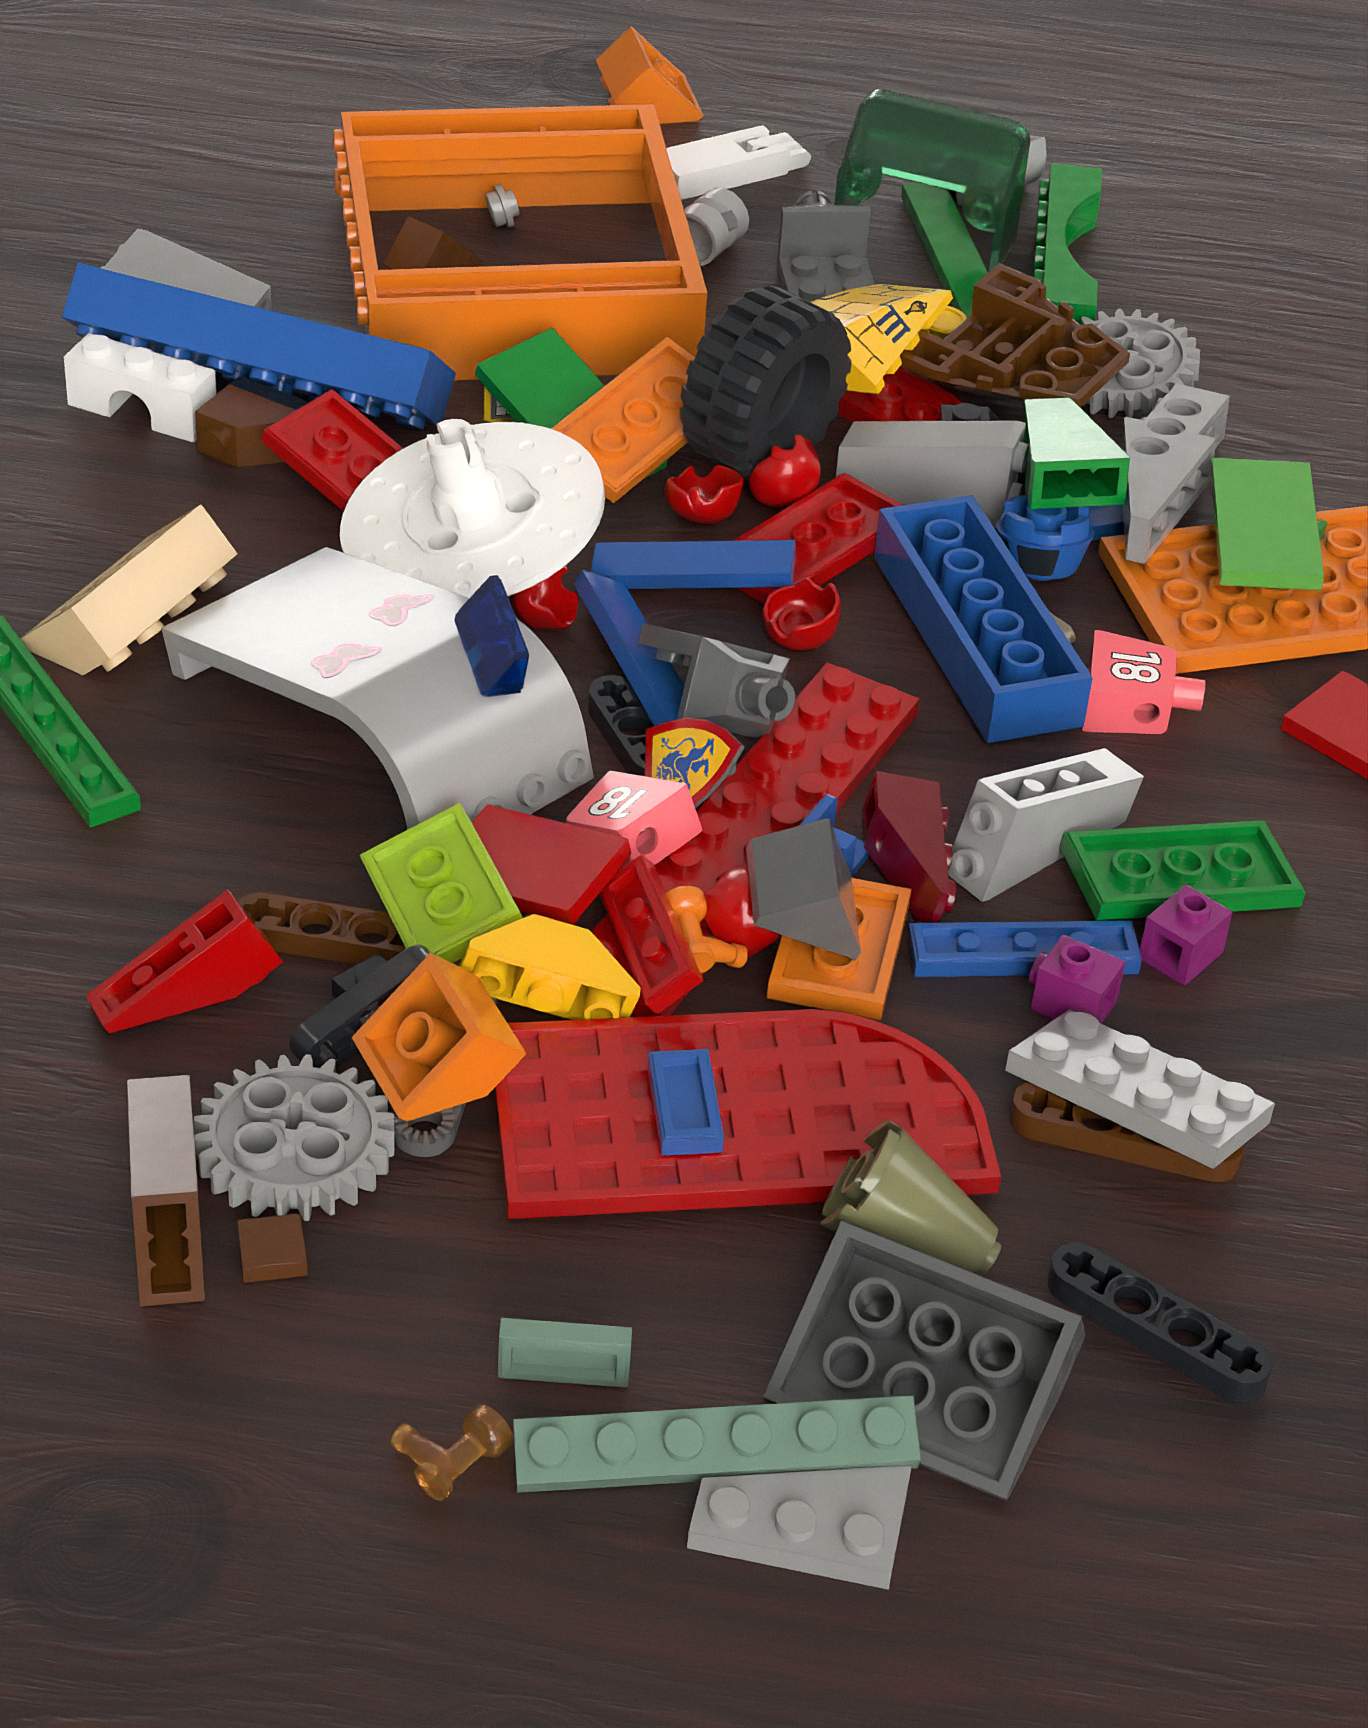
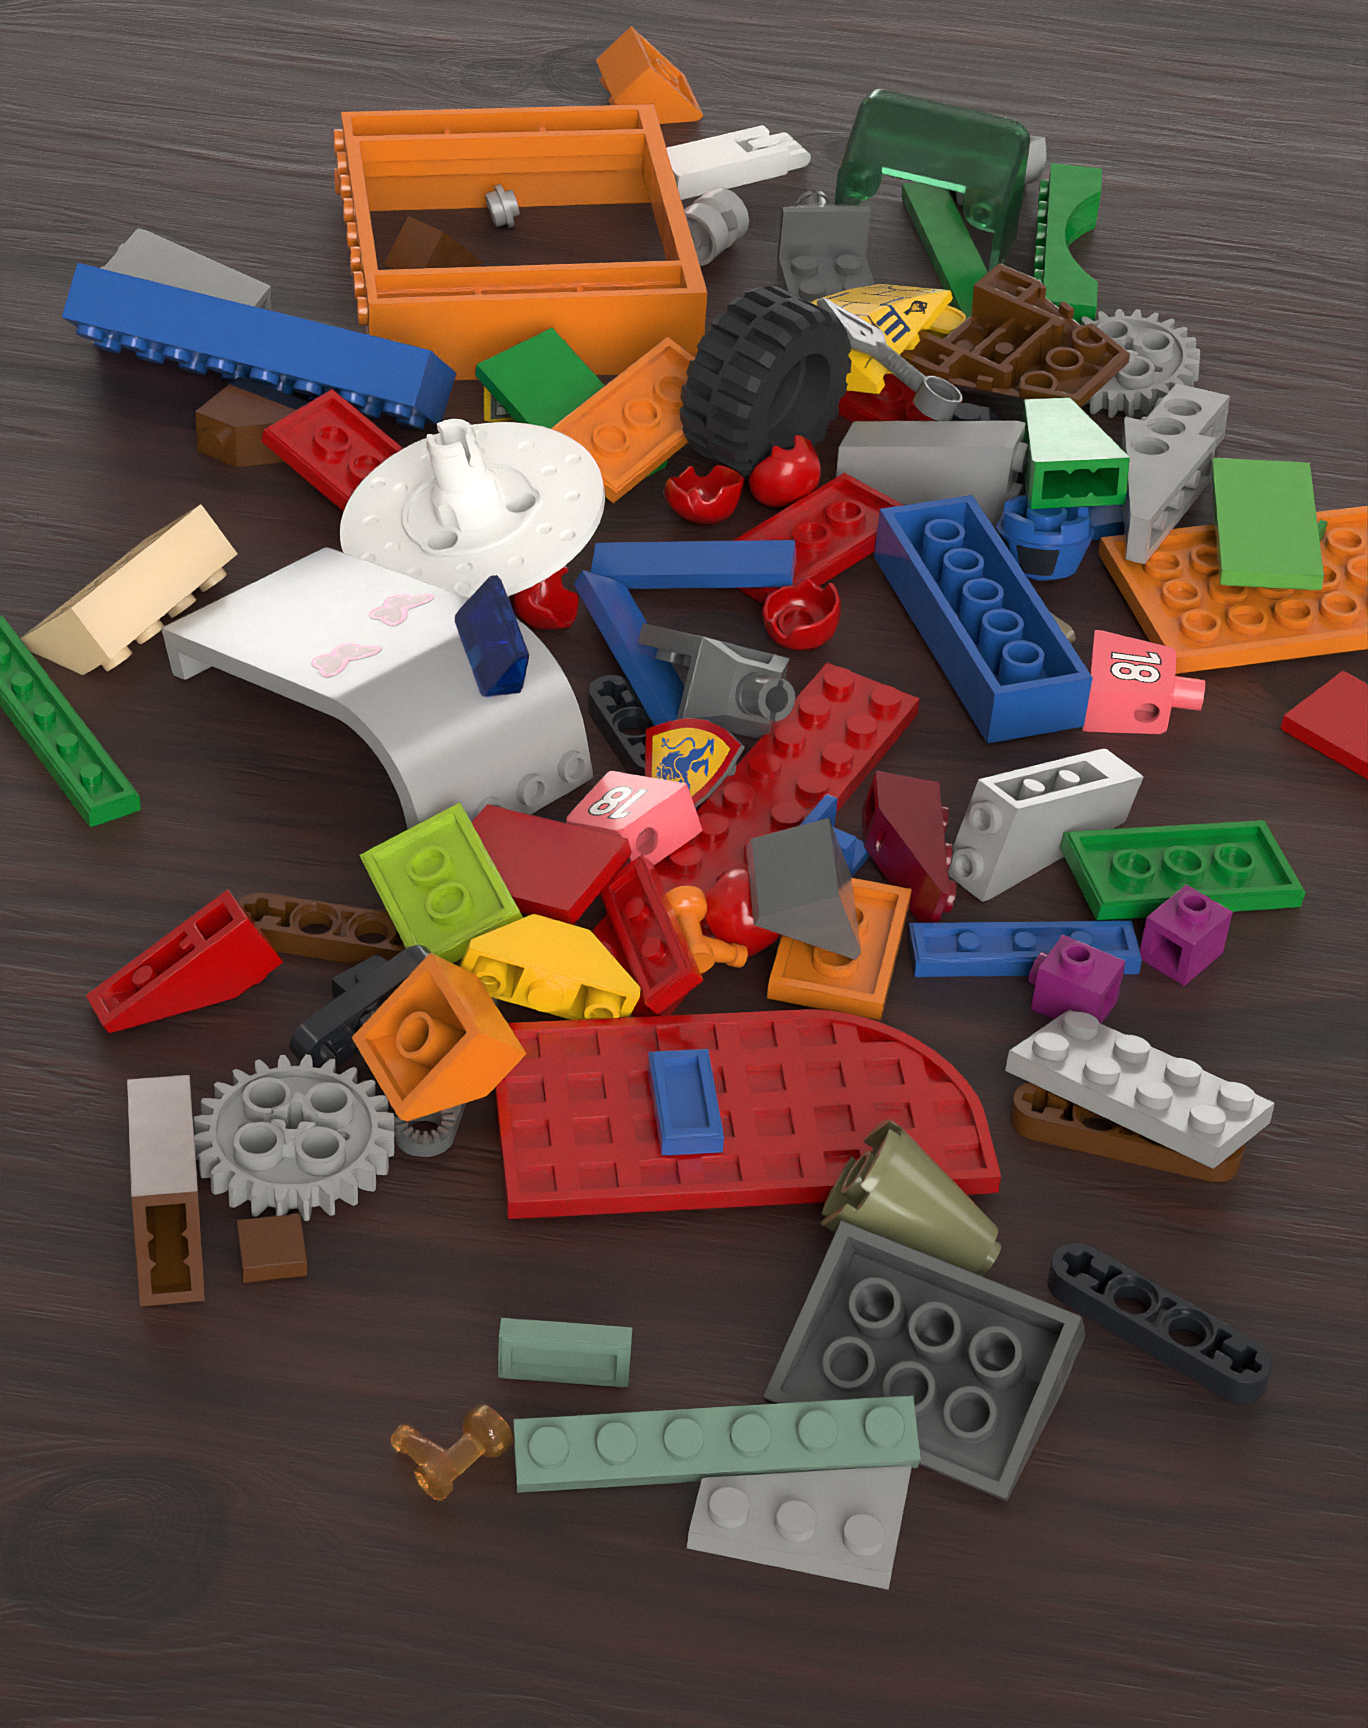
(107, 372): white arch -> none
(933, 394): none -> dark grey piece

